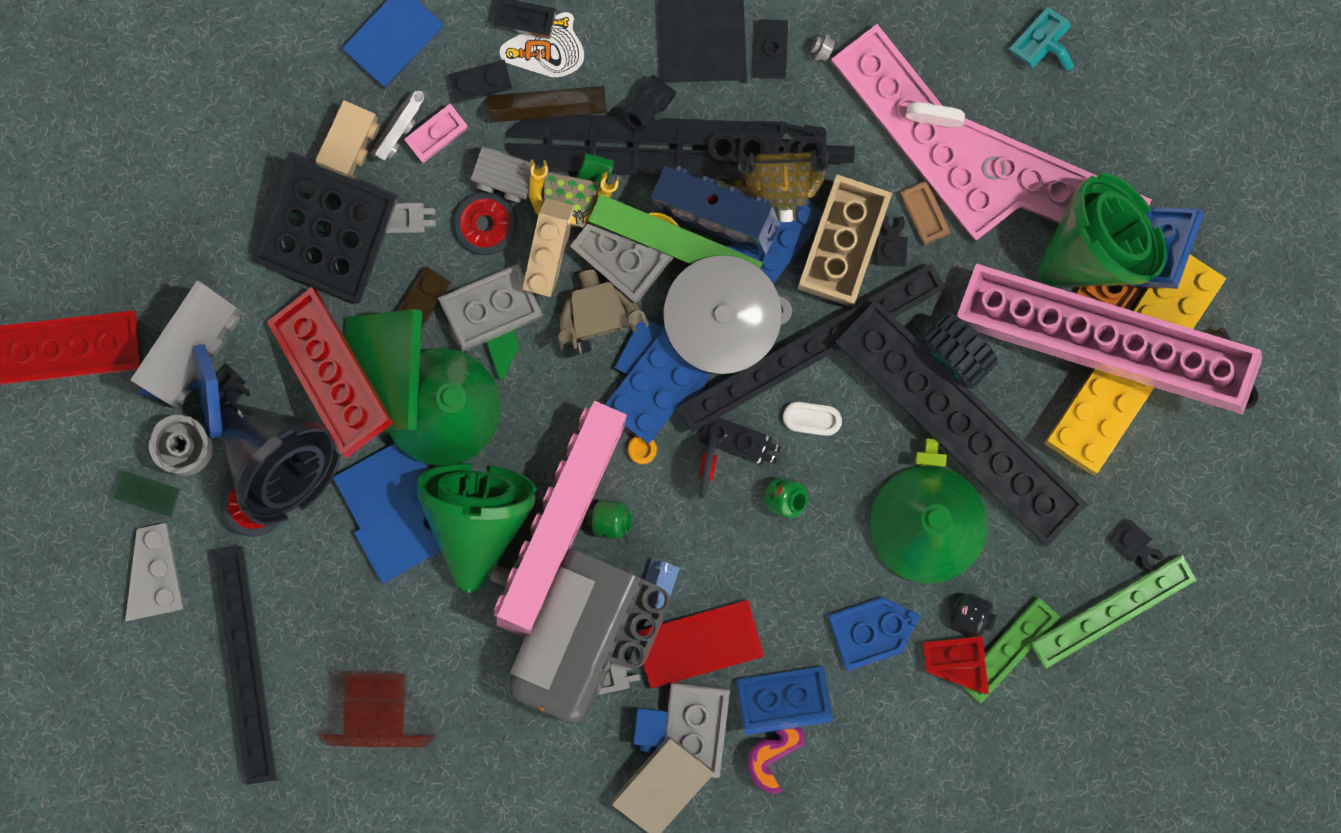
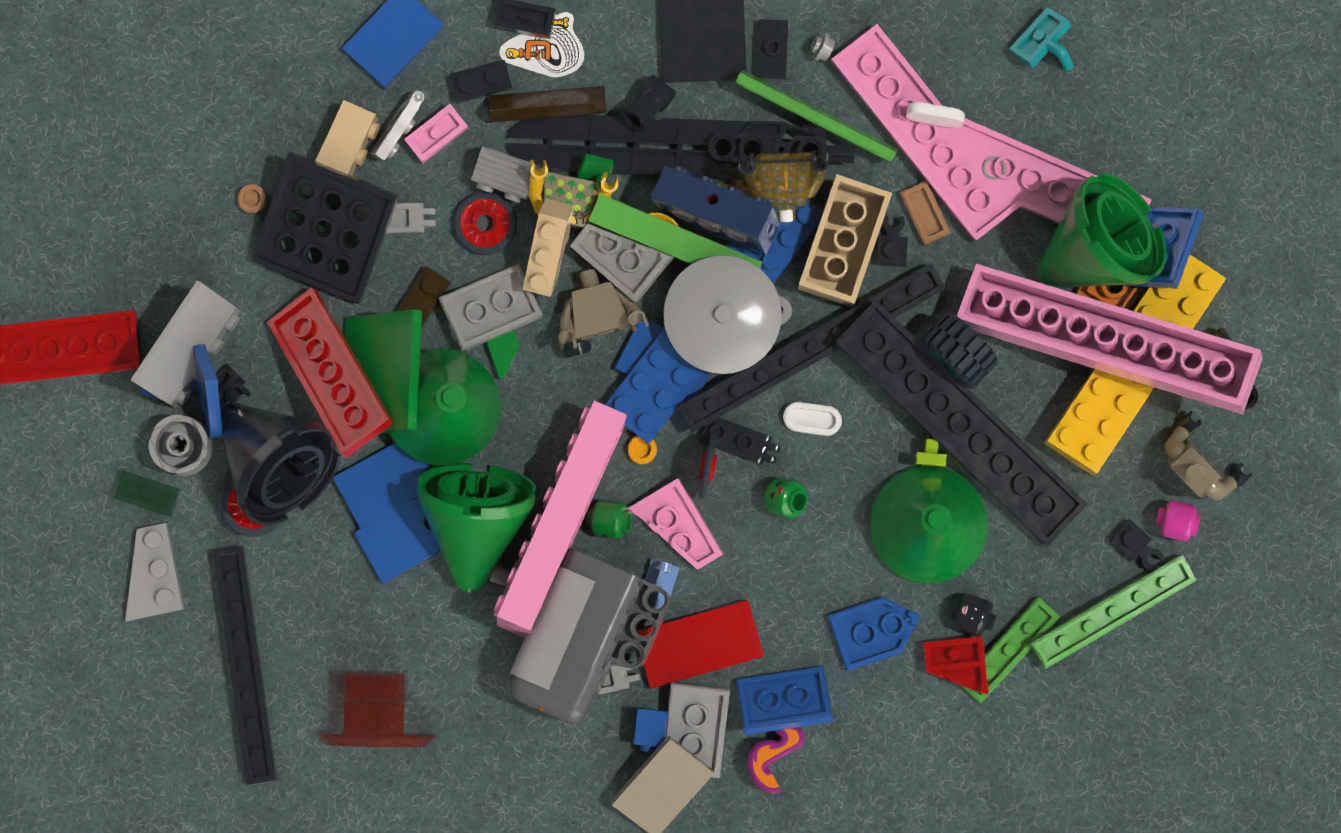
(252, 199): none -> medium nougat tile
(679, 522): none -> bright pink wing
(816, 115): none -> bright green tile
(1178, 520): none -> dark pink head
(1196, 467): none -> dark tan torso

